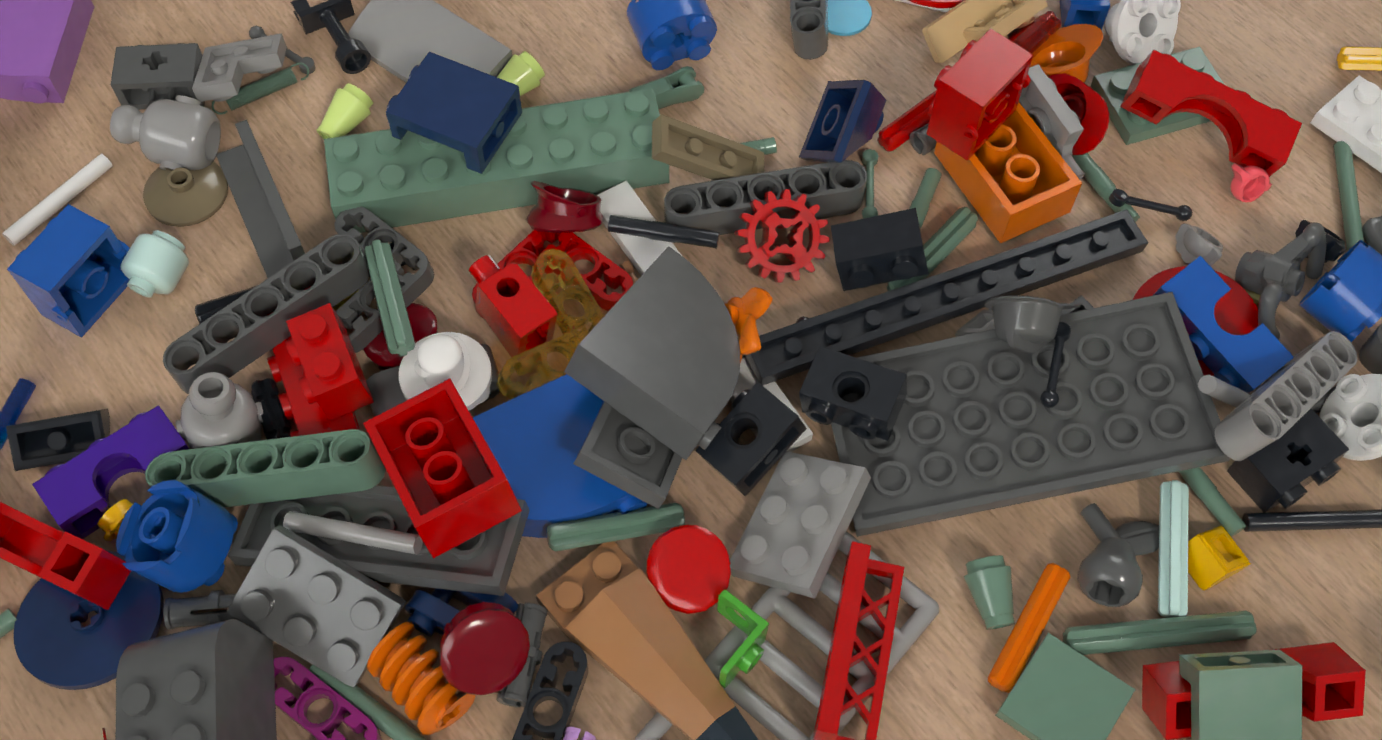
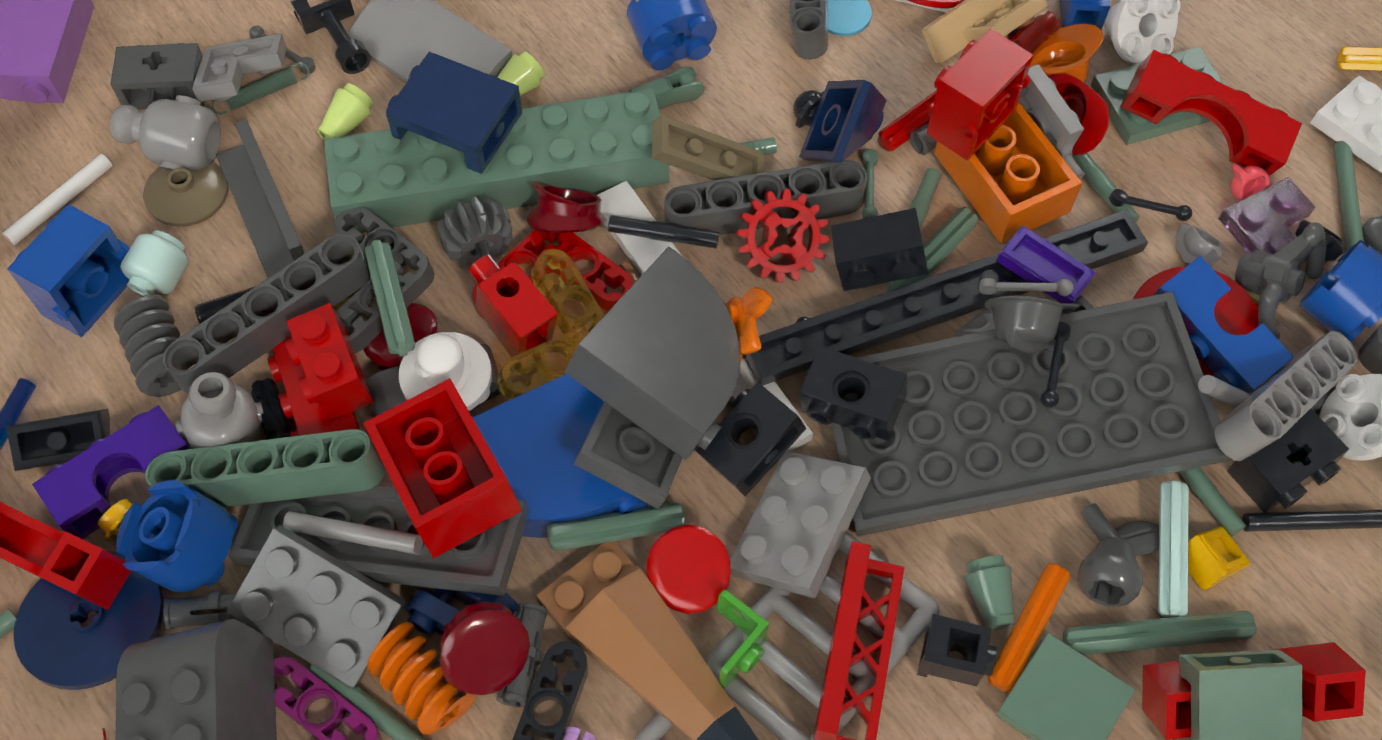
(145, 333): none -> dark grey piece
(475, 230): none -> dark grey gear
(806, 107): none -> black piece
(950, 635): none -> black brick
(990, 286): none -> light grey hinge
(1043, 262): none -> dark purple tile
(1263, 218): none -> clear purple plate

